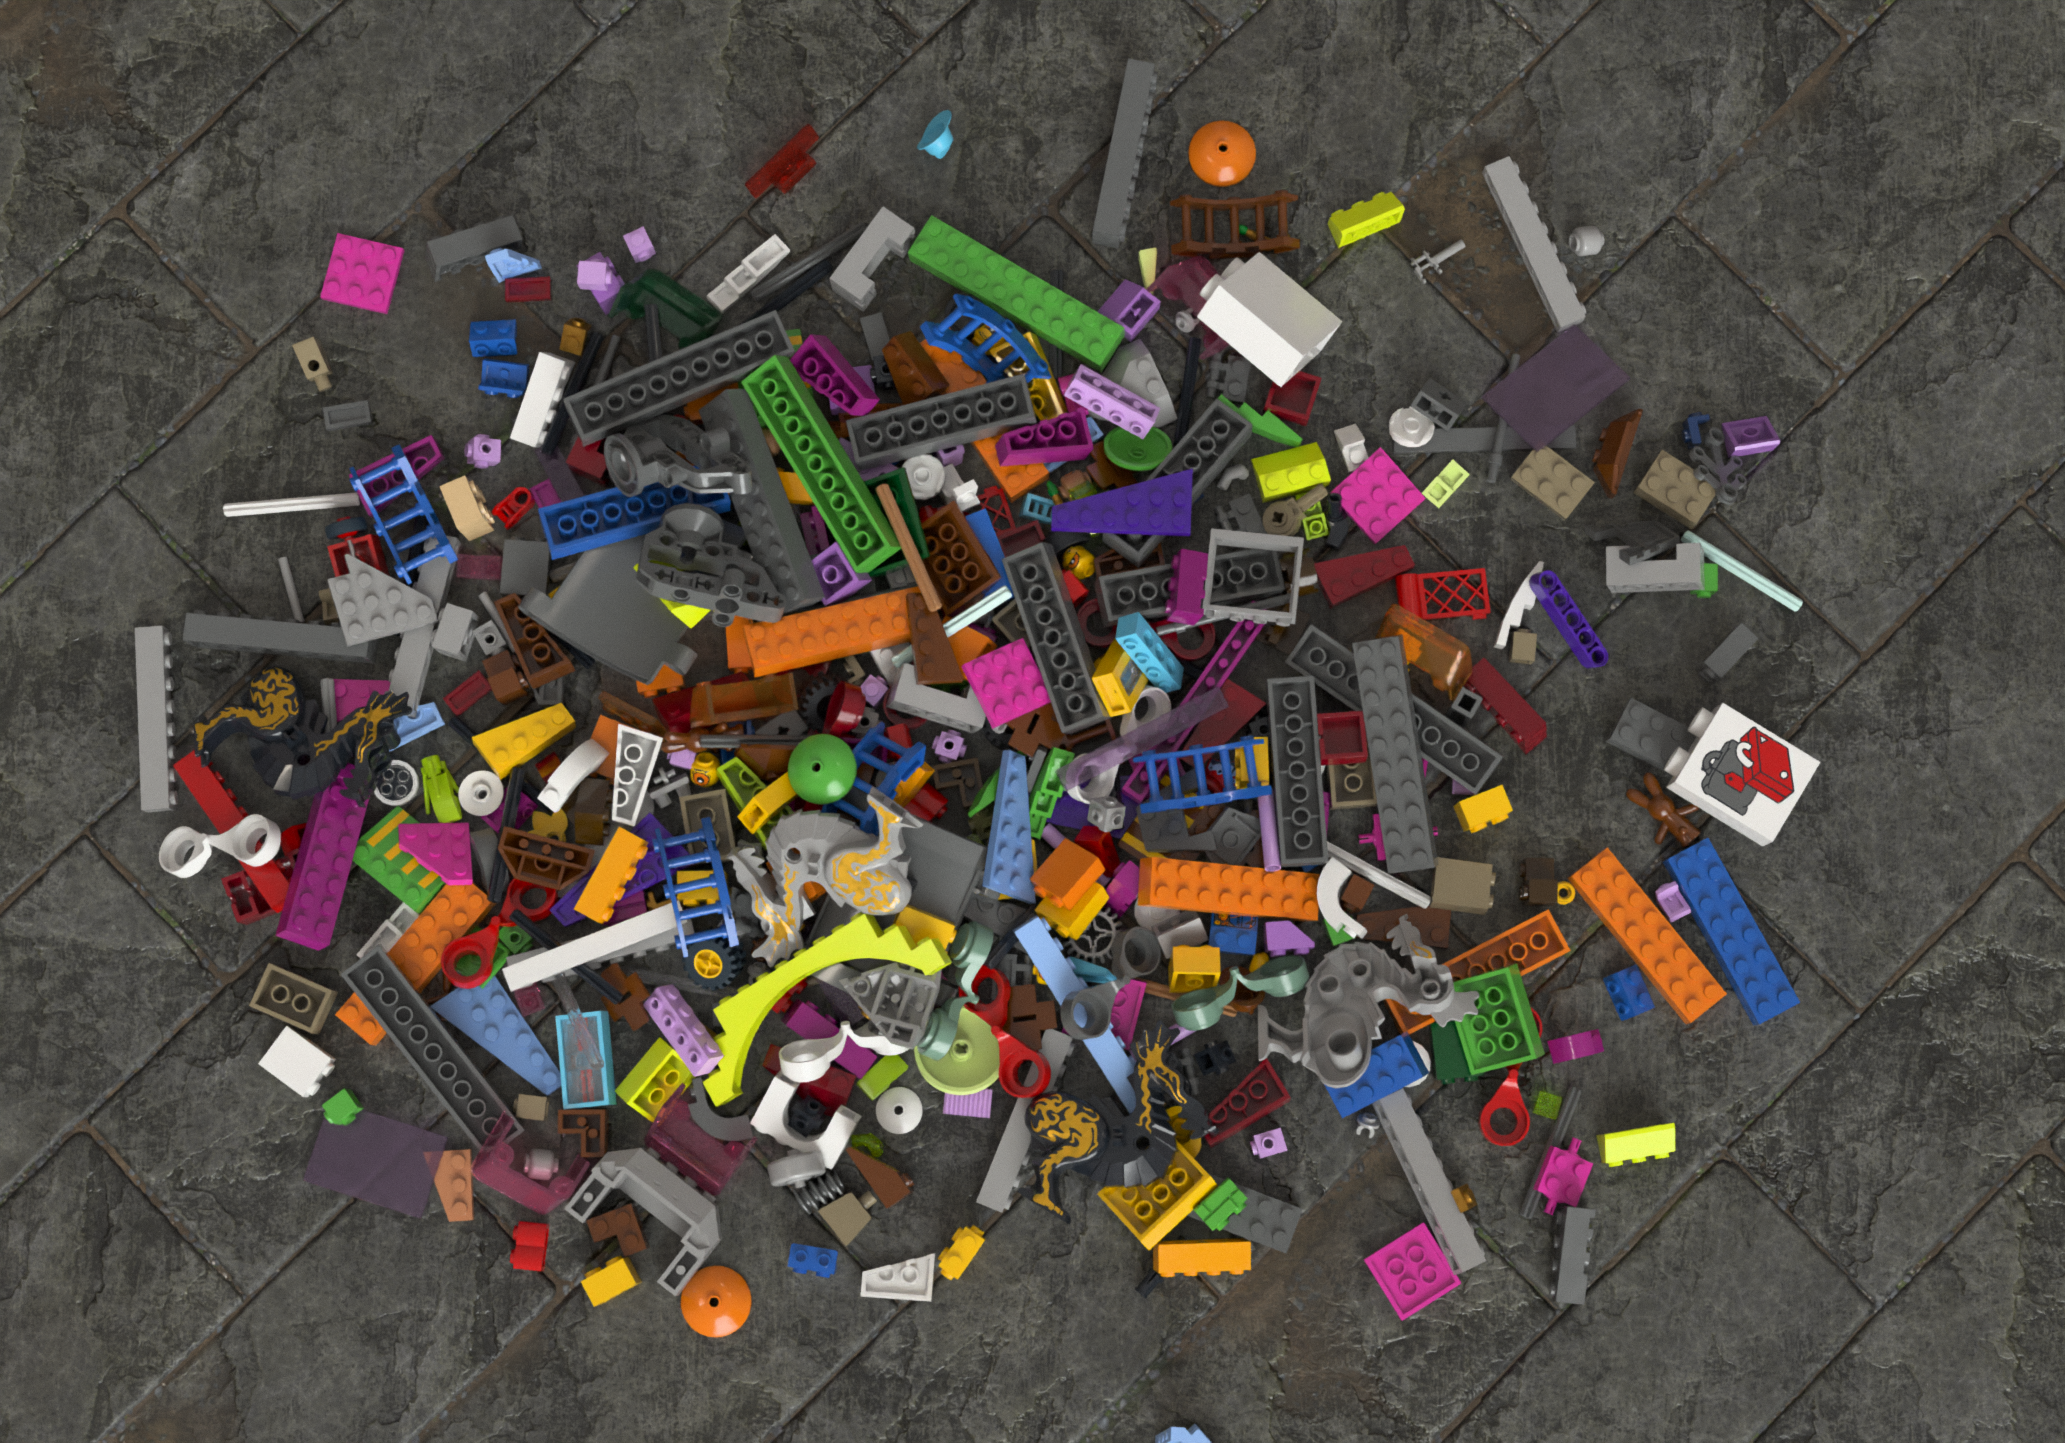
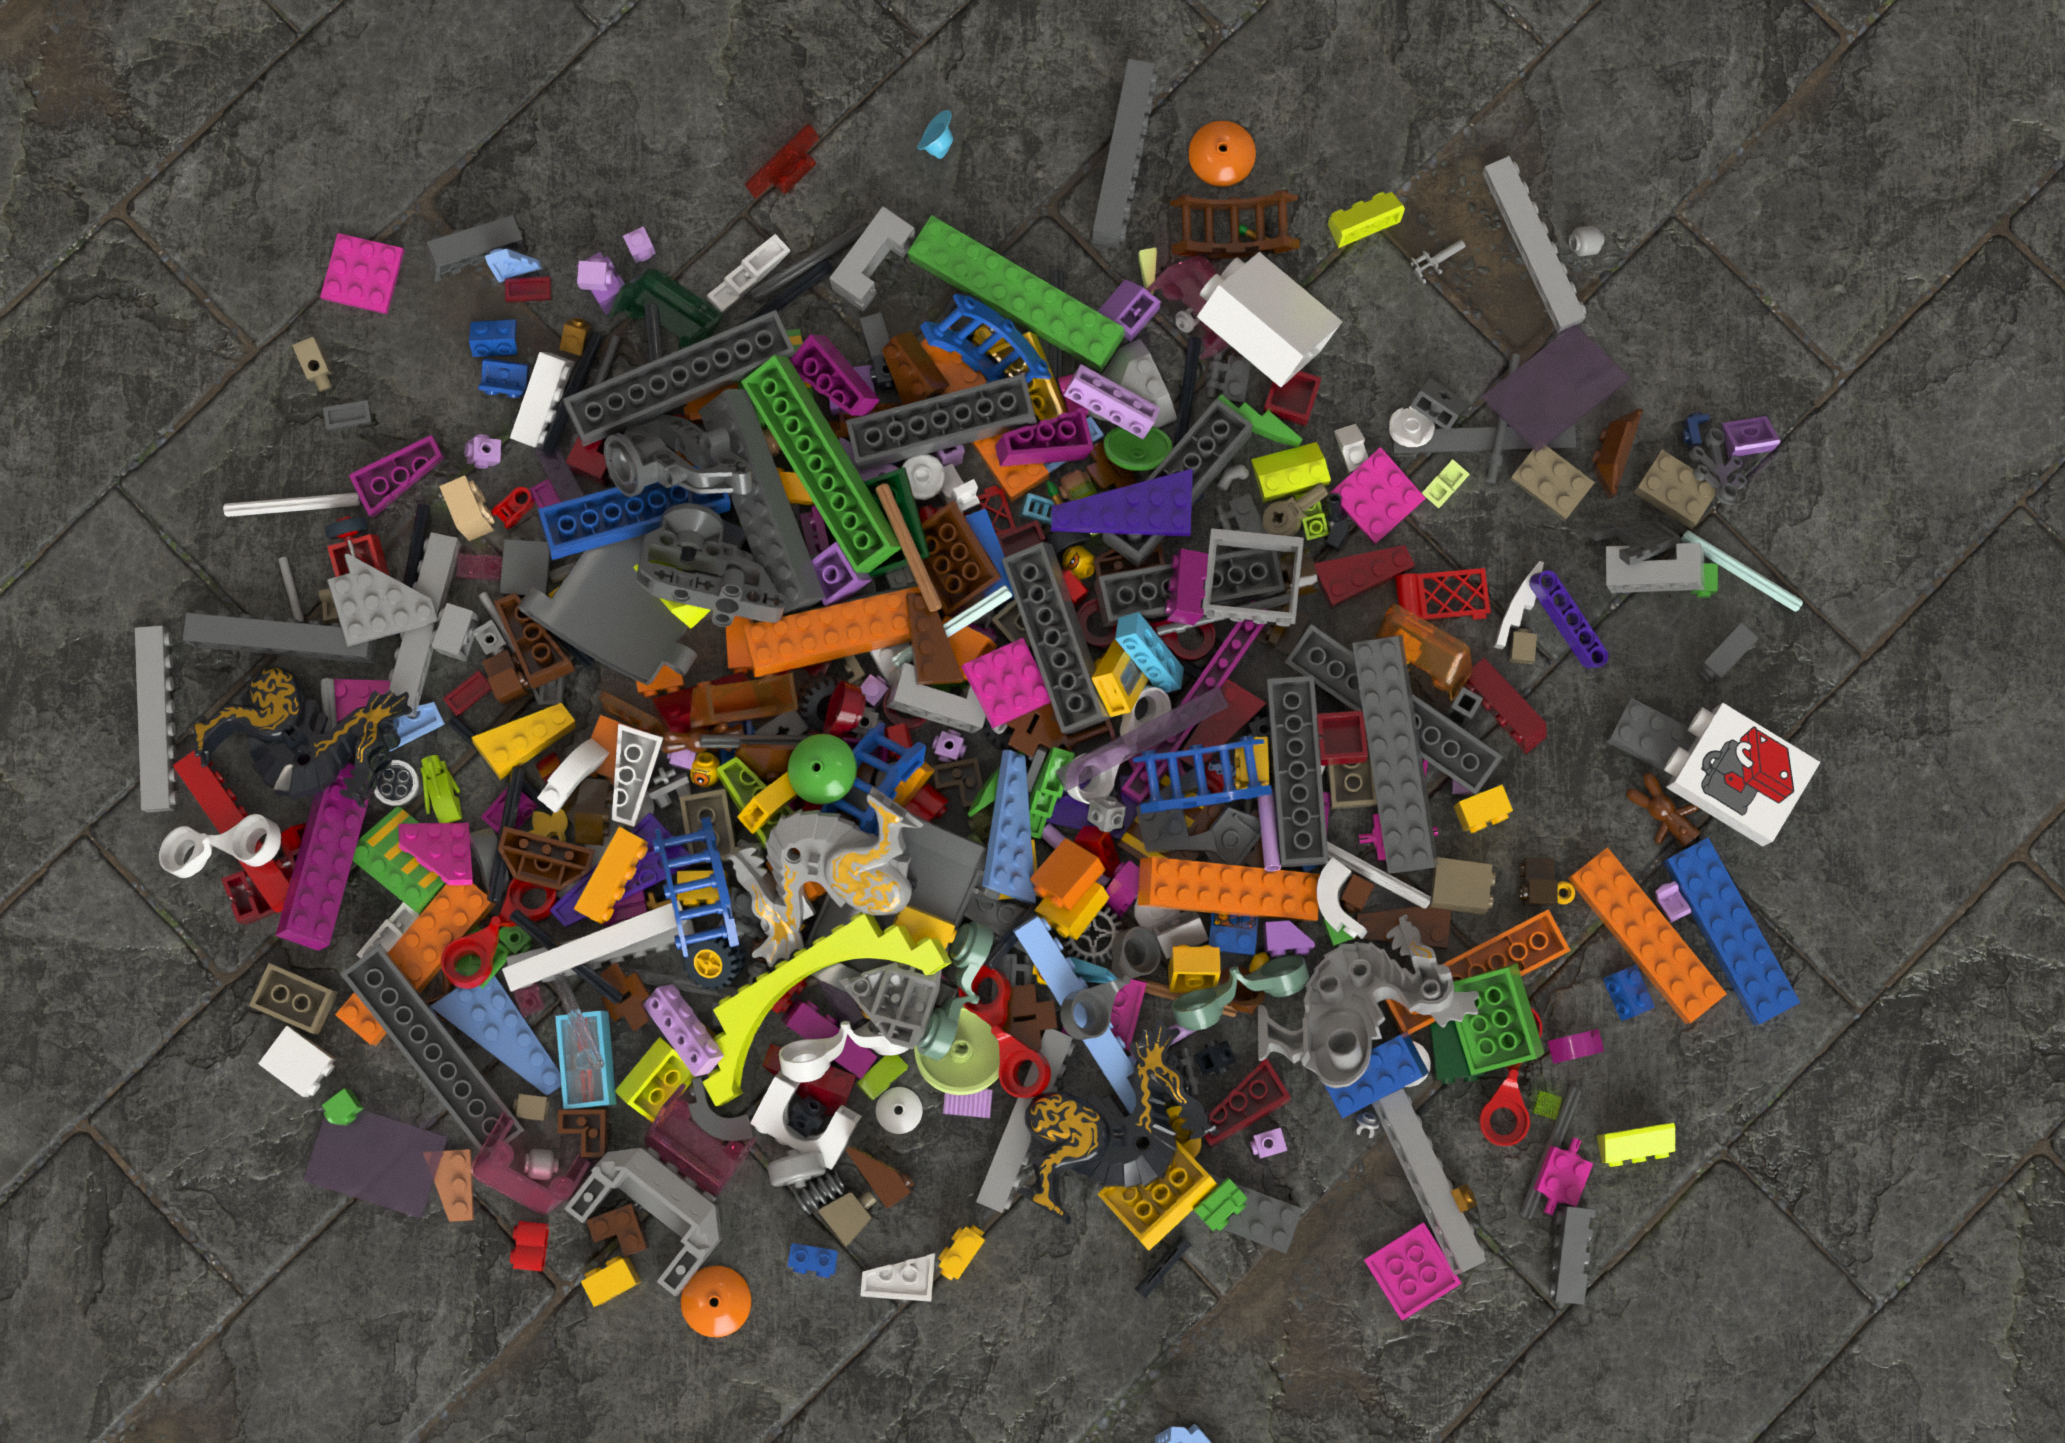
(421, 508): blue fence -> none
(473, 786): white dish -> none
(870, 1141): clear neon green arm -> none
(1202, 1256): light orange brick -> none

